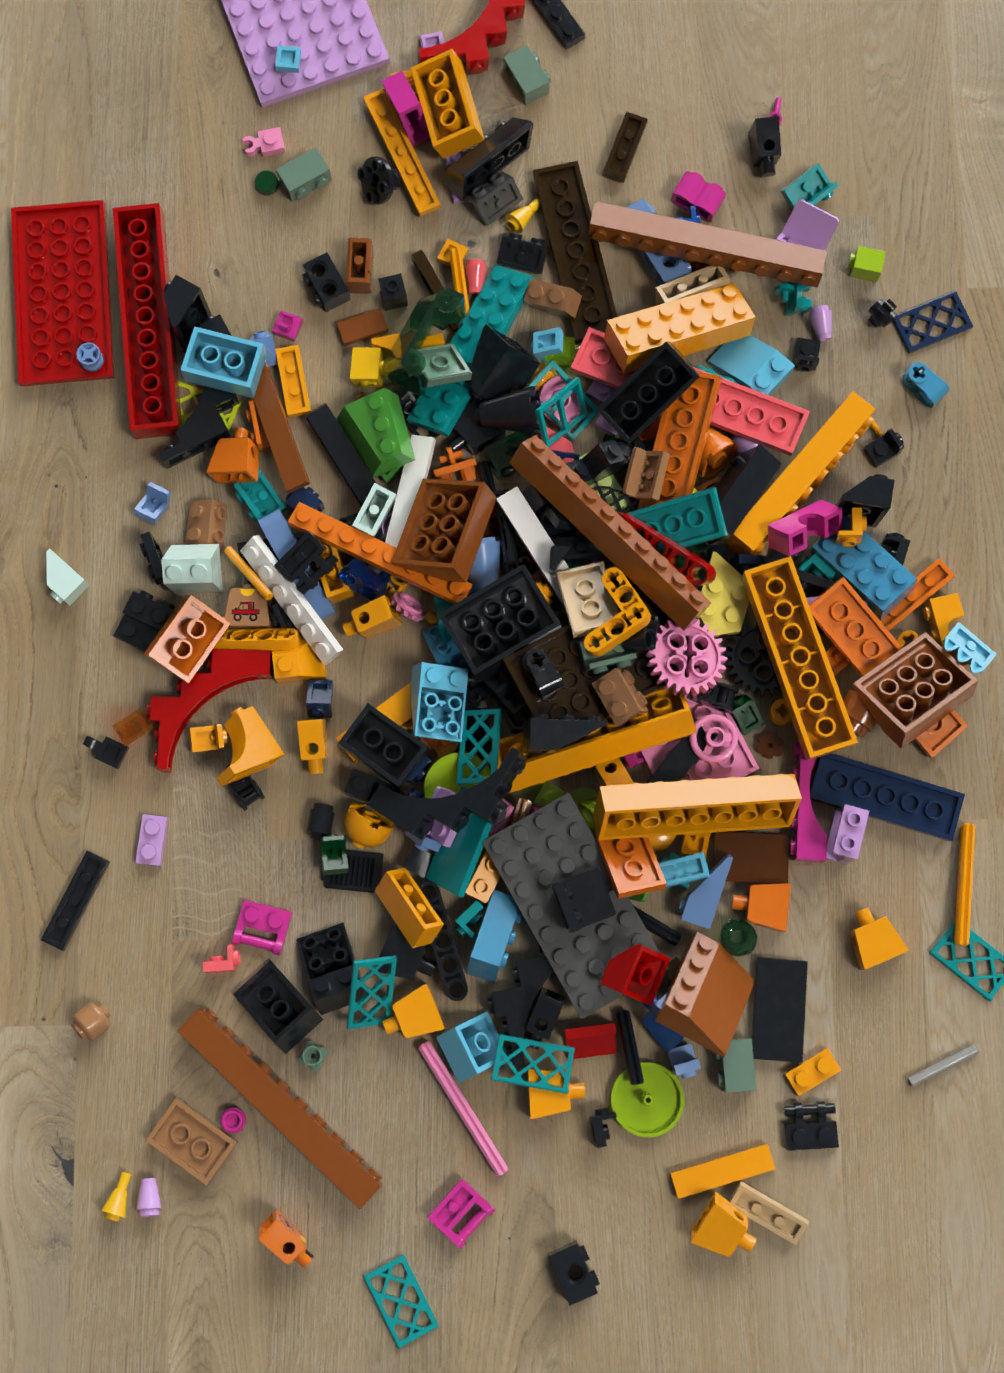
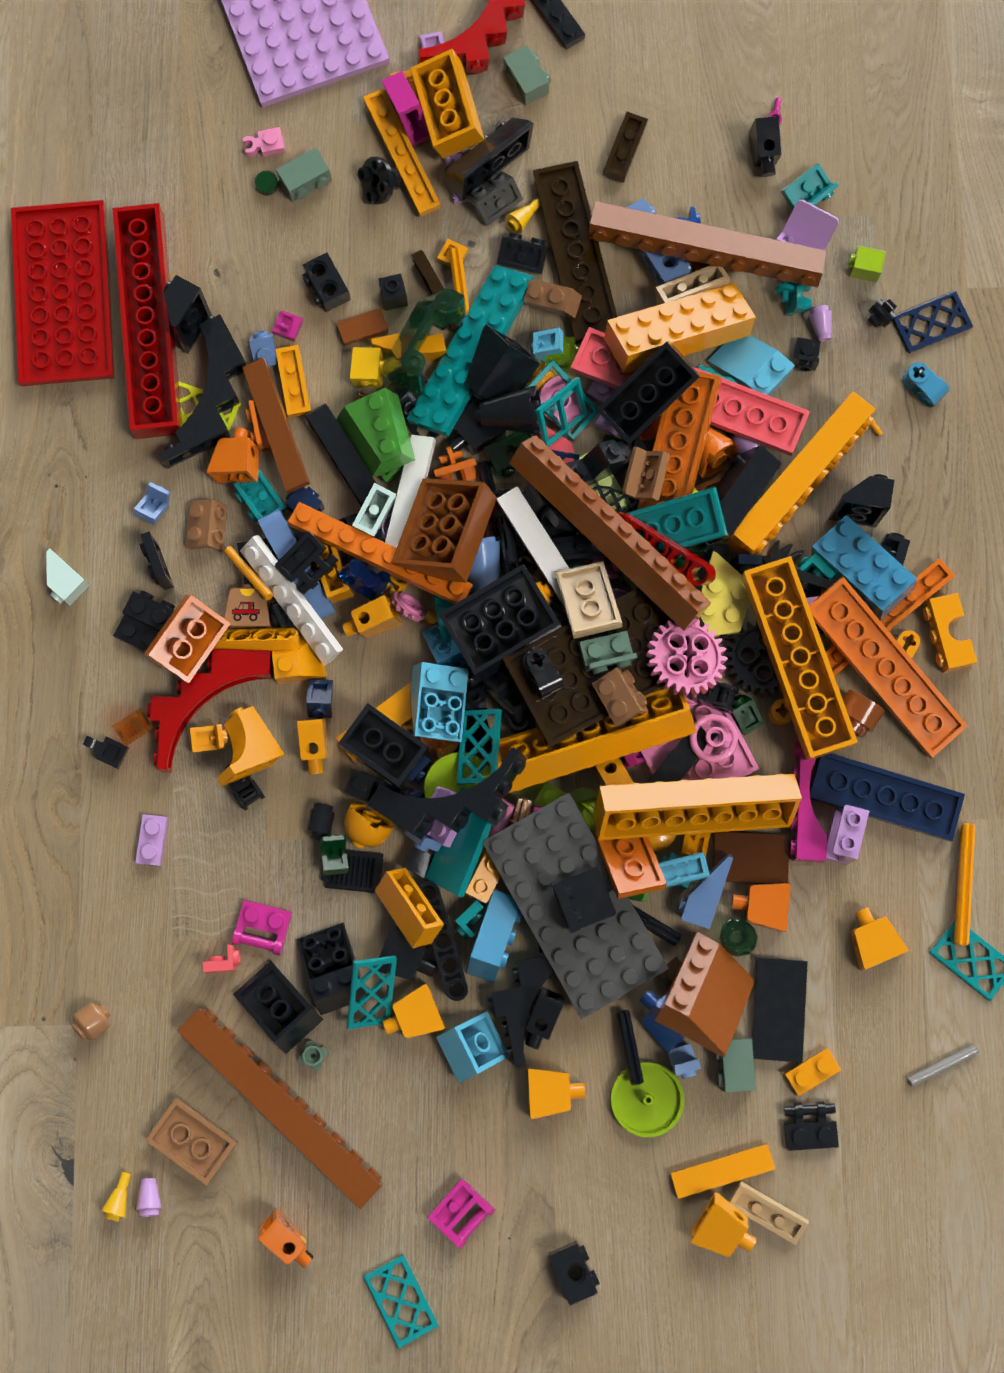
(75, 900): black tile -> none
(90, 351): medium blue wheel -> none
(192, 568): light aqua slope -> none
(223, 362): medium azure brick -> none
(233, 1120): dark pink plate -> none
(288, 59): medium azure tile -> none
(359, 265): dark orange brick -> none
(443, 366): sand green tile -> none
(463, 1108): bright pink axle -> none
(475, 274): coral cone -> none
(543, 1083): teal window -> none
(548, 735): black slope -> none
(557, 556): black slope -> none
(592, 1040): red panel -> none
(600, 1130): black bracket -> none
(628, 612): light orange beam -> none
(636, 973): red slope -> none
(645, 638): black piece -> none
(696, 192): dark pink brick -> none
(770, 738): reddish brown plant -> none
(791, 532): dark pink arch -> none
(857, 525): light orange bracket -> none
(884, 448): black bracket -> none
(915, 689): dark orange slope -> none
(968, 648): medium azure plate -> none

